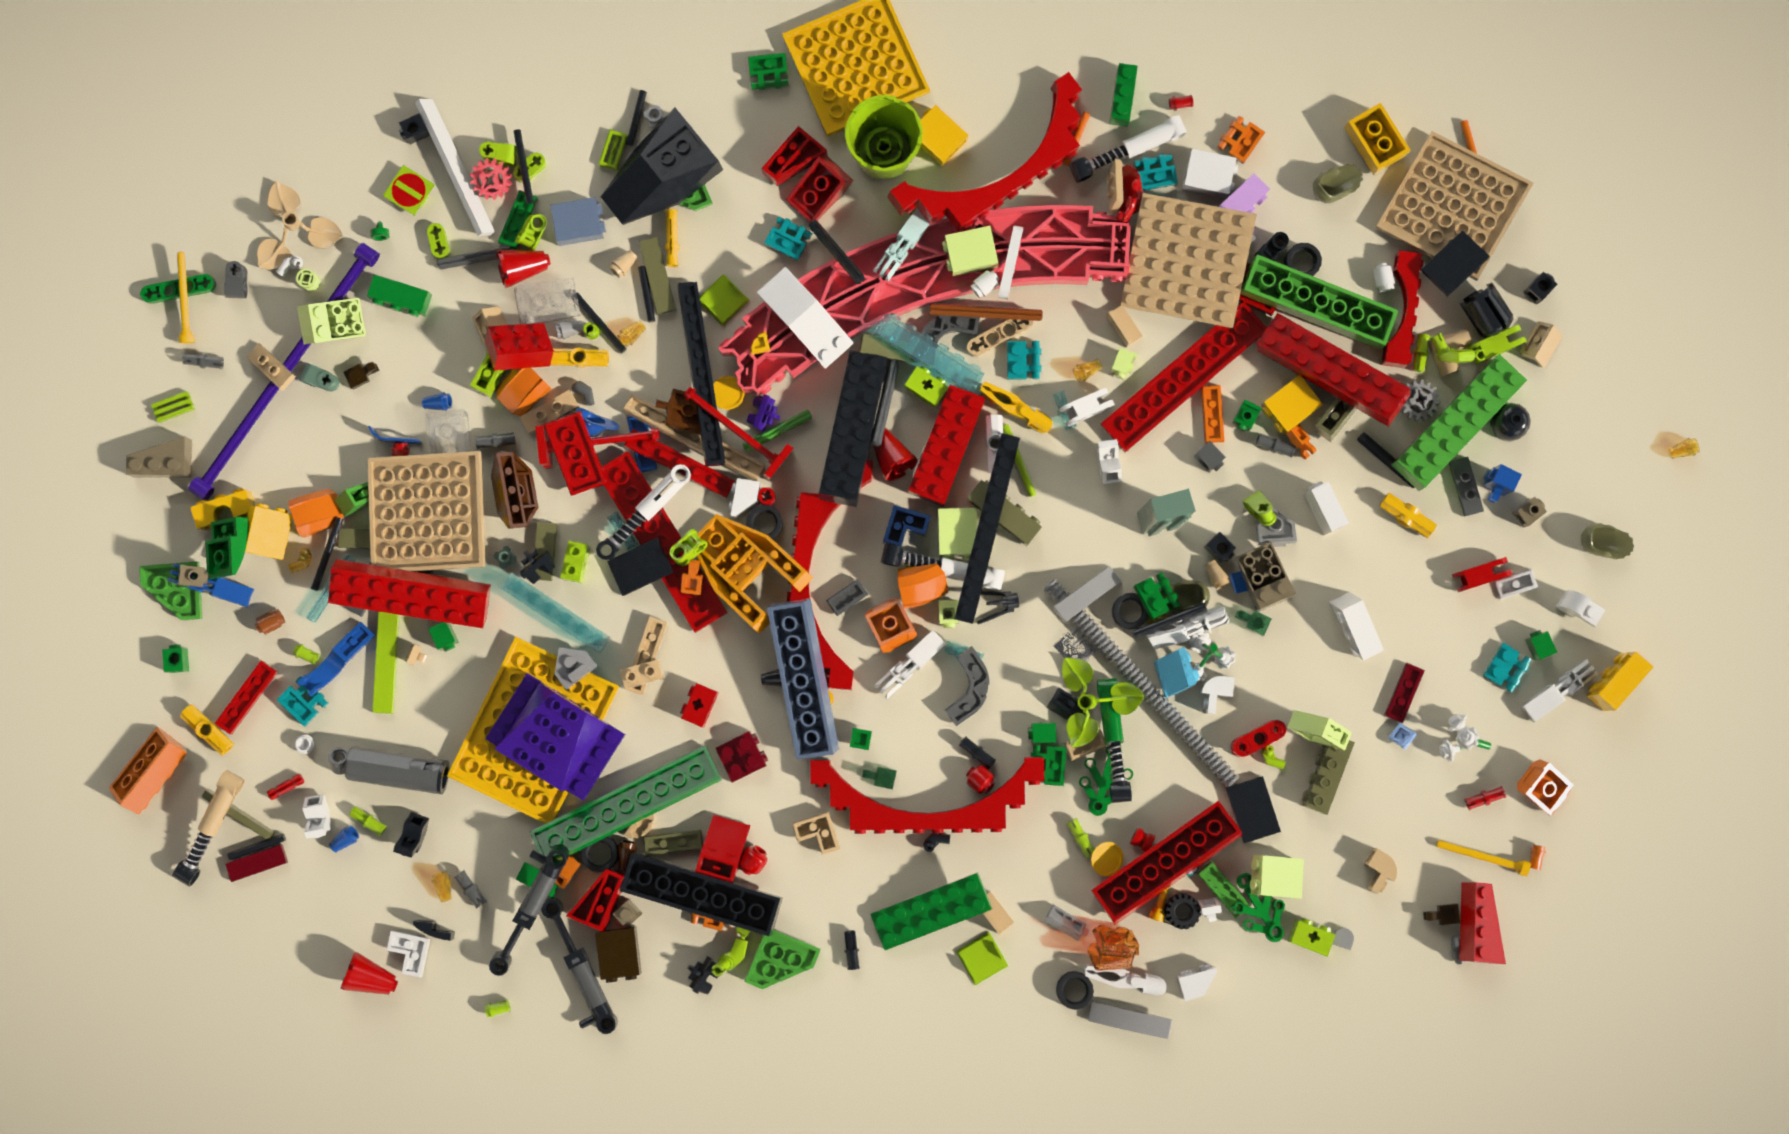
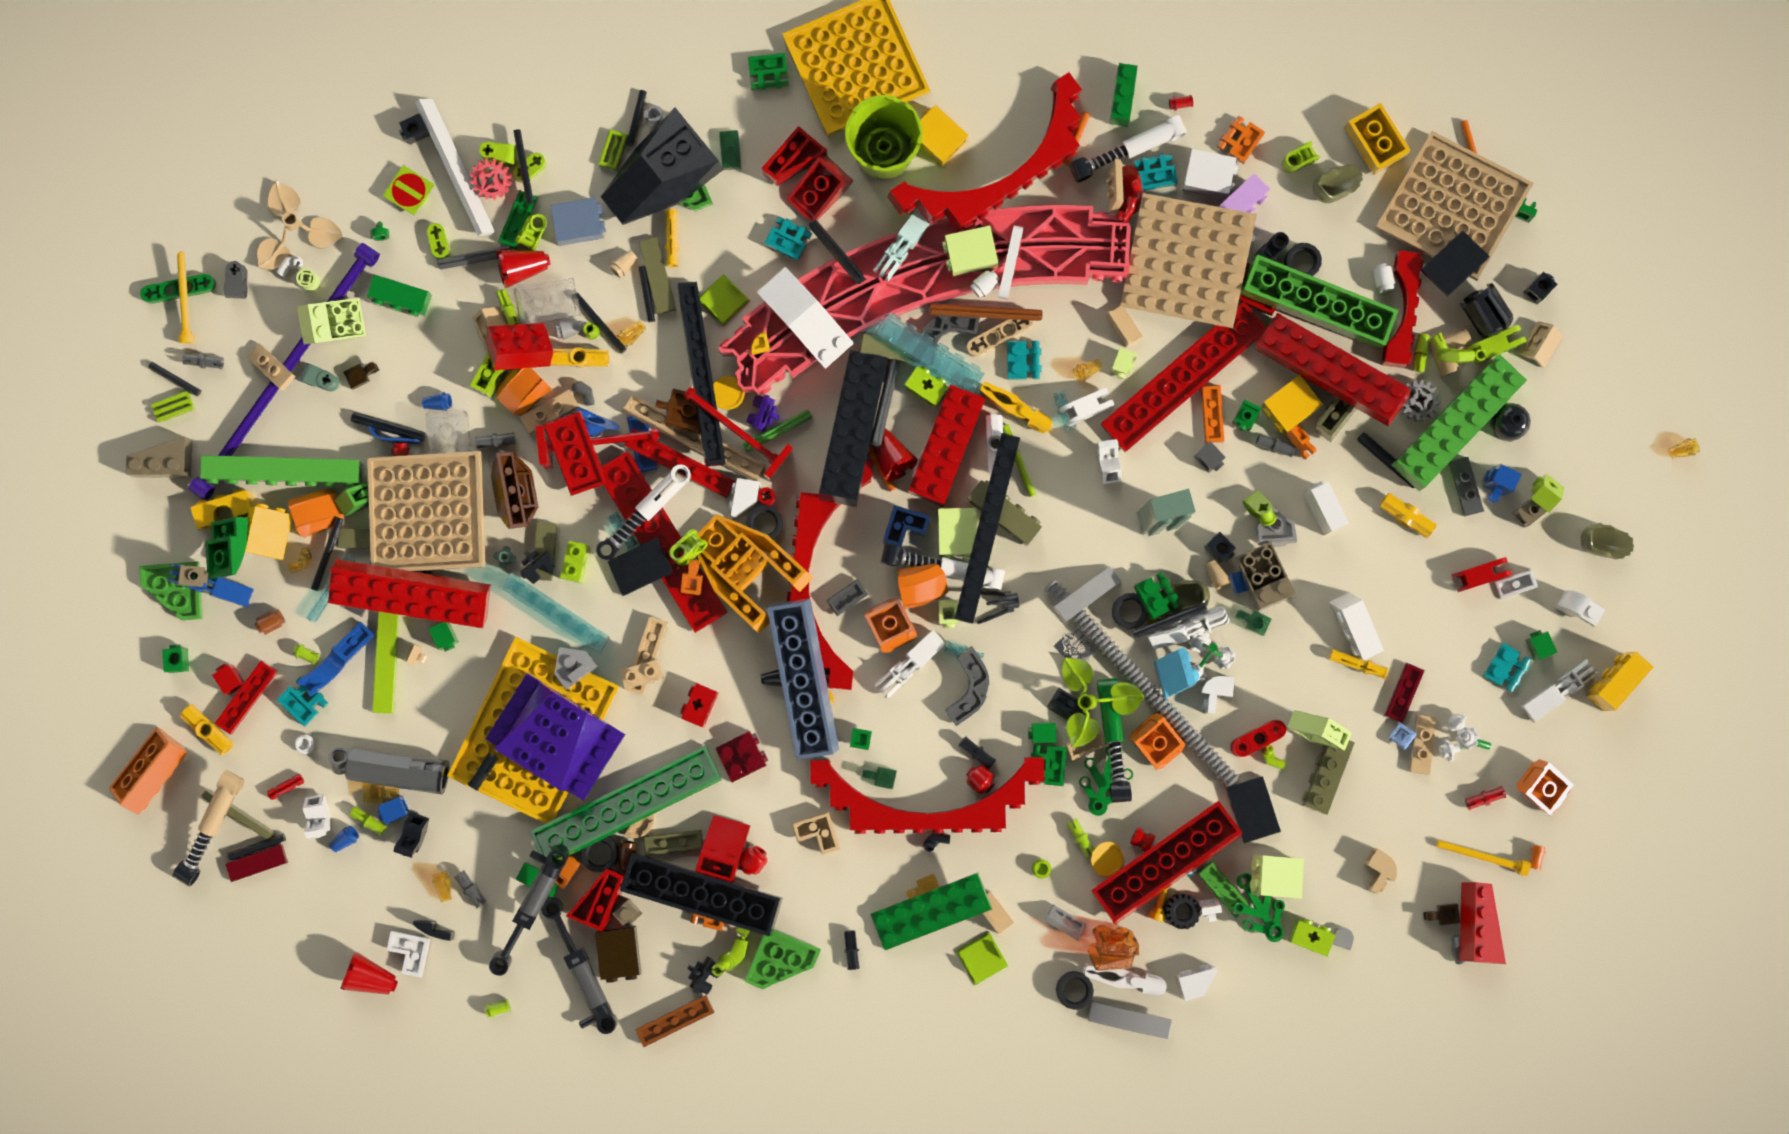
(175, 379): none -> black bar
(228, 679): none -> red brick
(280, 470): none -> bright green brick
(376, 793): none -> clear yellow plate
(387, 426): none -> black axle
(393, 810): none -> blue brick
(483, 771): none -> black axle
(507, 307): none -> lime axle
(674, 1020): none -> dark orange plate
(730, 150): none -> clear green plate
(890, 485): none -> orange bar
(923, 885): none -> clear yellow plate
(1041, 868): none -> lime plate
(1157, 741): none -> orange slope
(1302, 156): none -> lime piece
(1359, 664): none -> yellow pin
(1422, 744): none -> tan plate
(1526, 212): none -> green tile
(1547, 492): none -> lime brick

